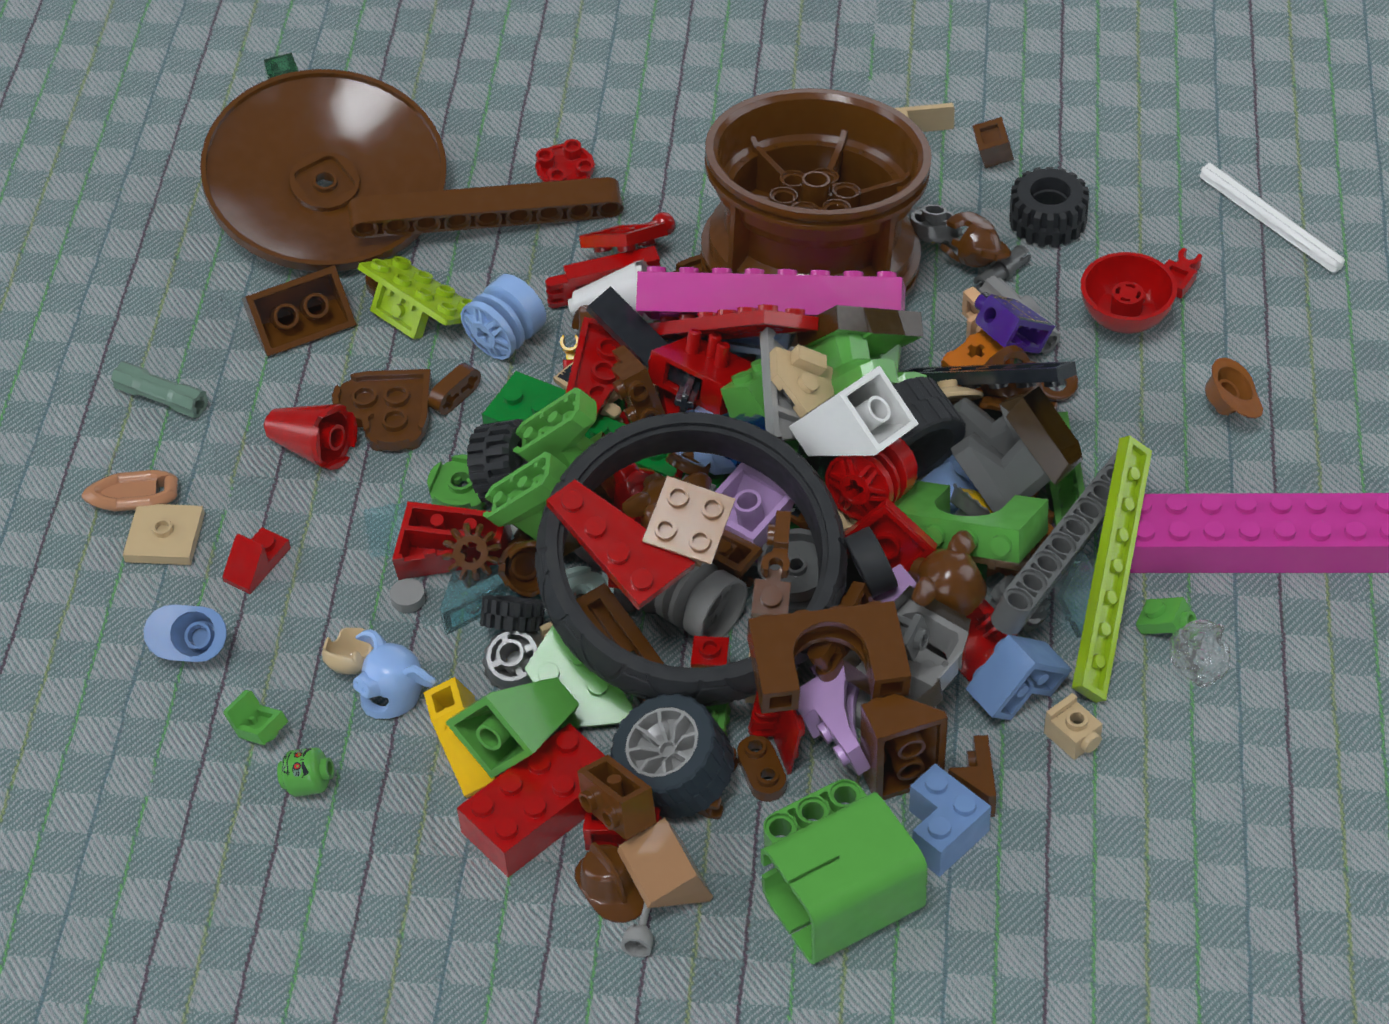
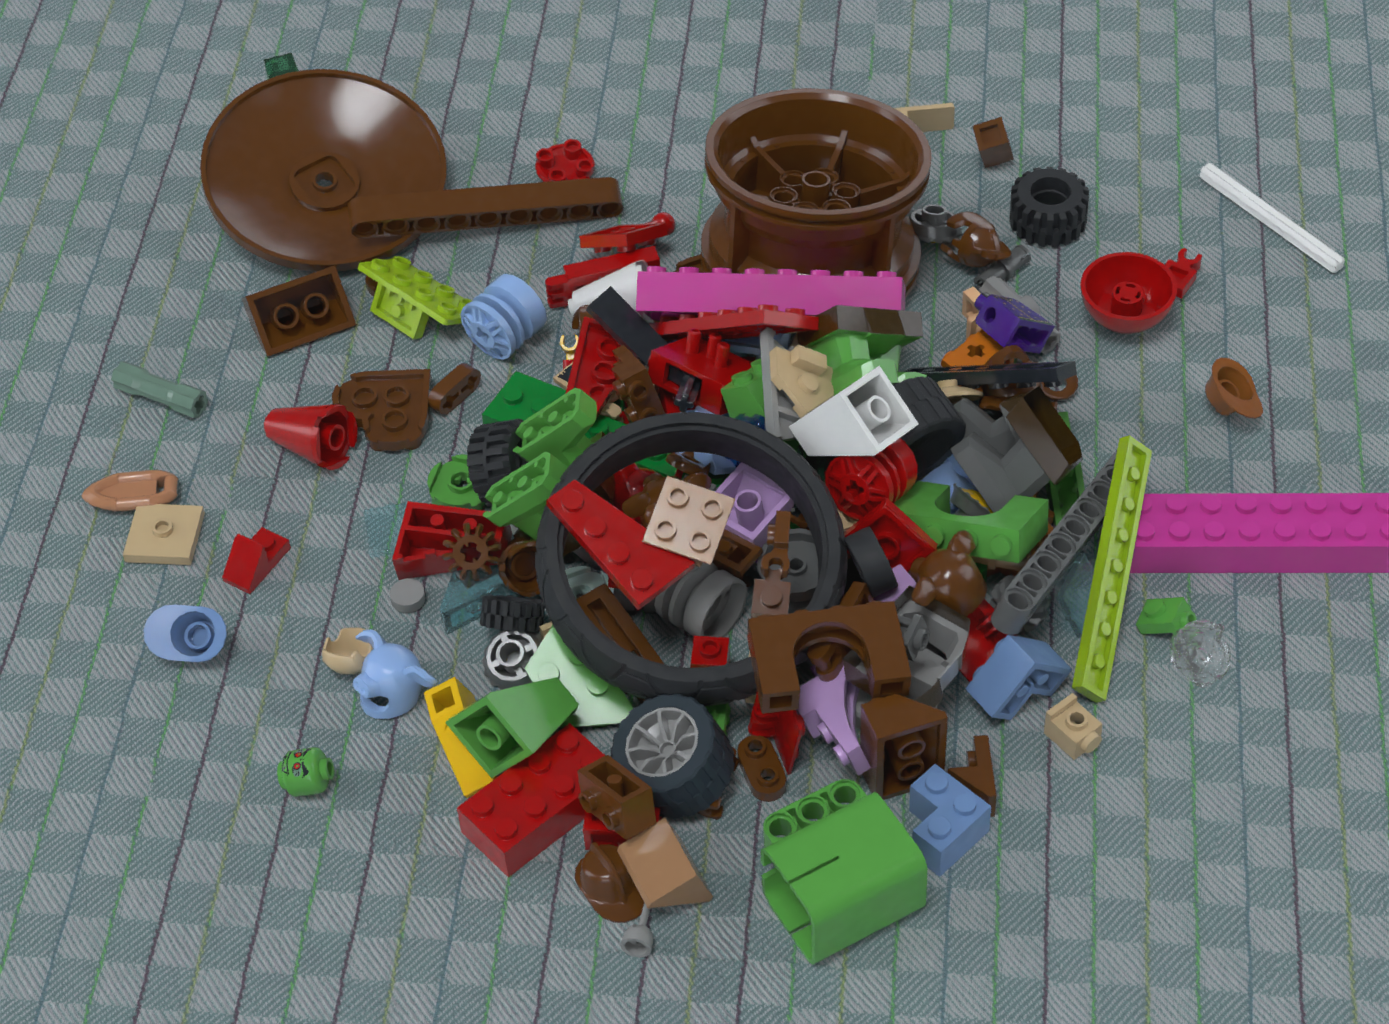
(254, 721): bright green bracket -> none

